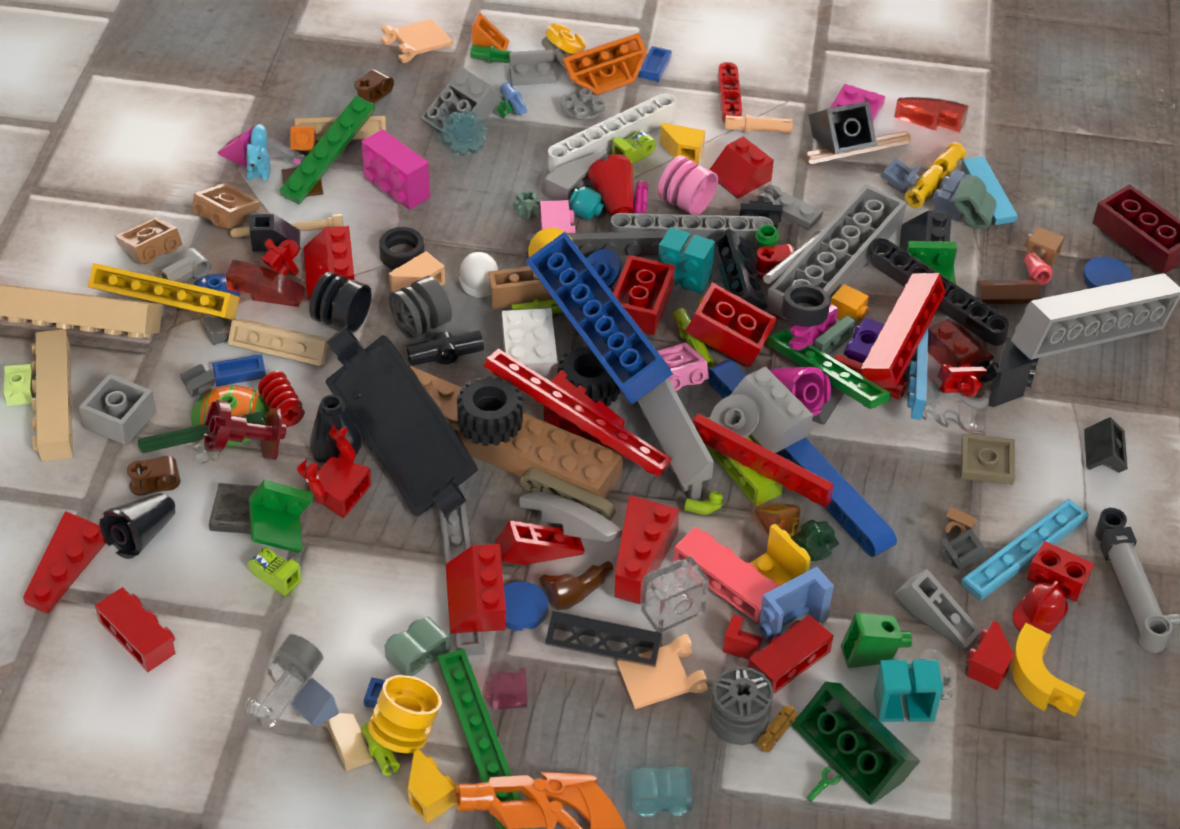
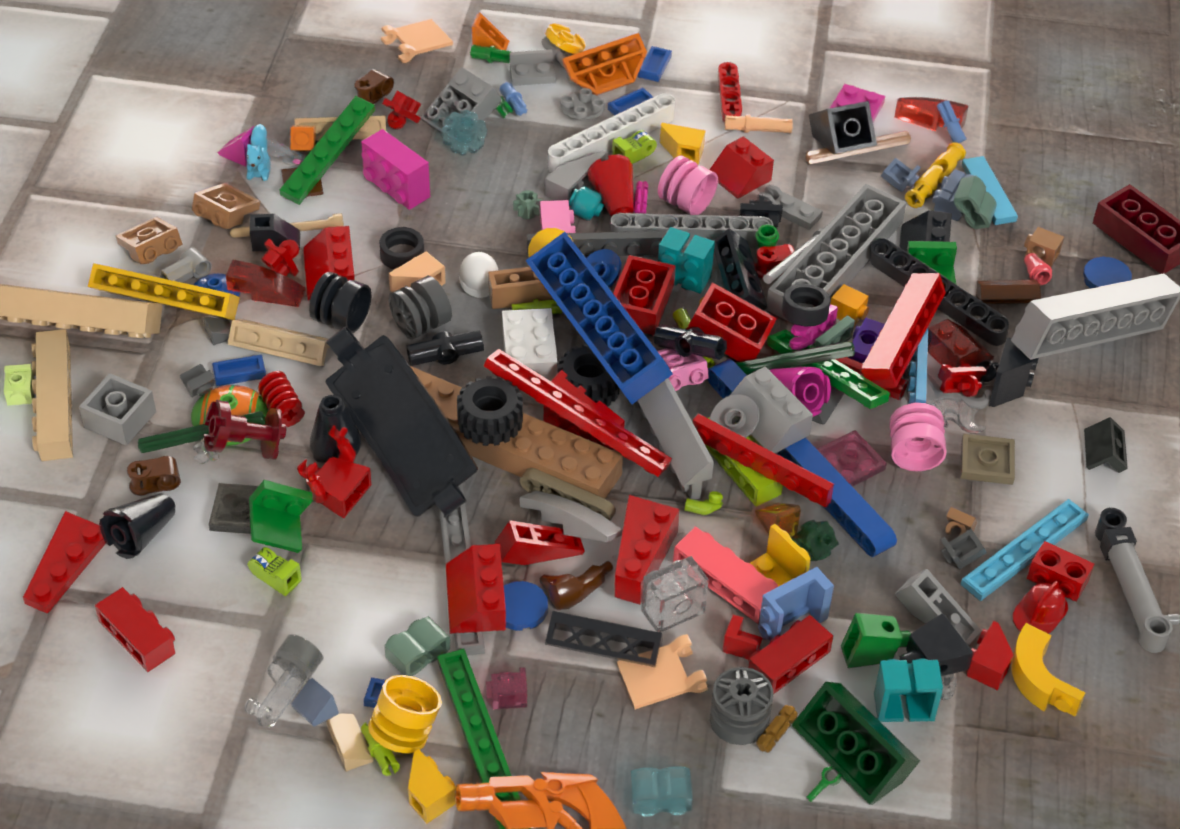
(403, 108): none -> red hips
(628, 101): none -> blue tile
(690, 341): none -> black piece
(799, 358): none -> dark green axle
(853, 458): none -> clear pink plate
(917, 437): none -> bright pink wheel
(939, 642): none -> black torso
(951, 122): none -> medium blue axle

